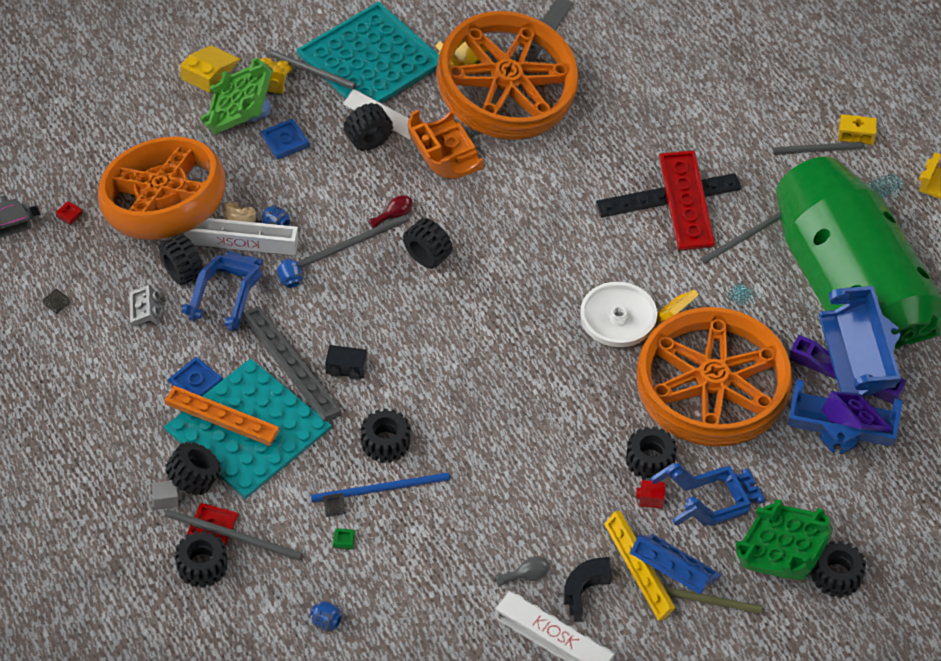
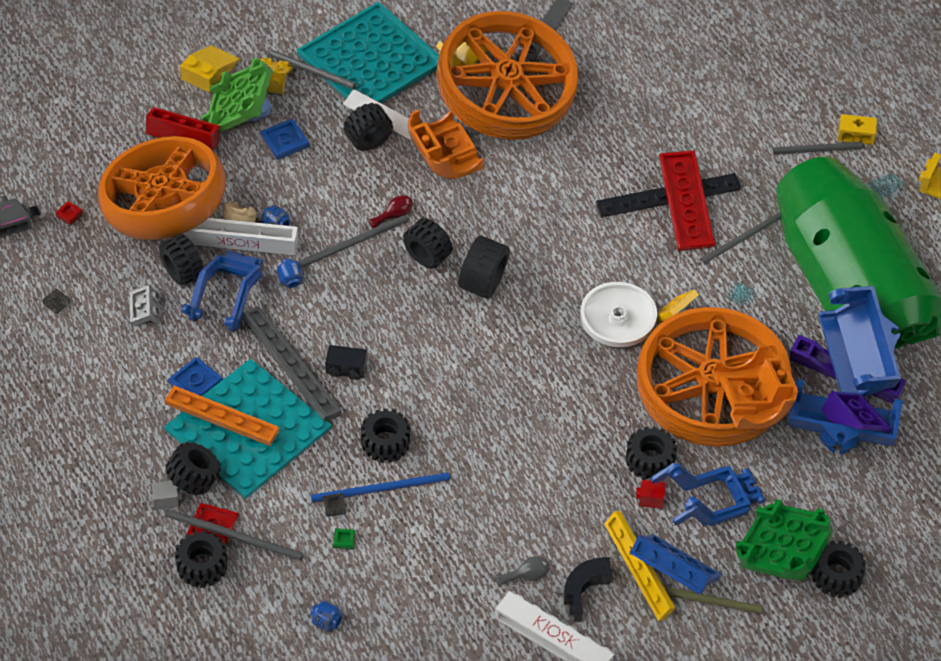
(168, 124): none -> red brick
(483, 267): none -> black tyre
(757, 390): none -> orange piece

